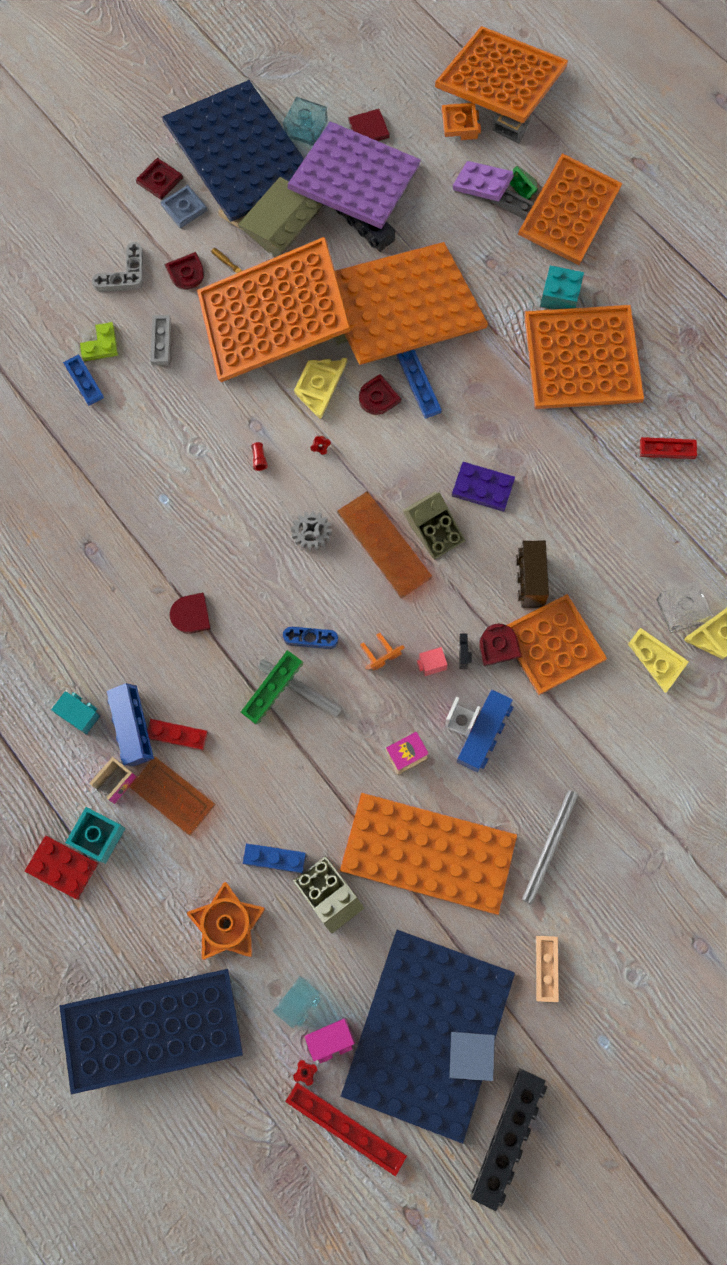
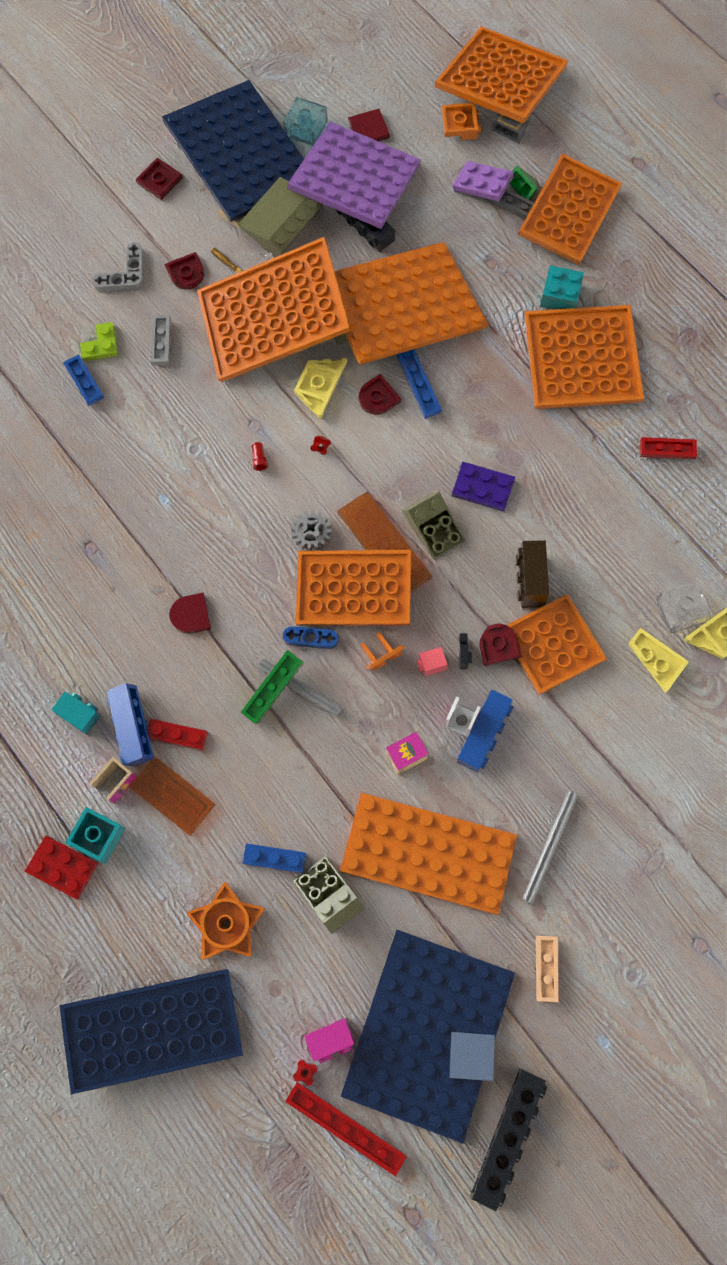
(184, 206): sand blue tile -> none
(297, 1002): clear light blue brick -> none
(353, 588): none -> orange plate

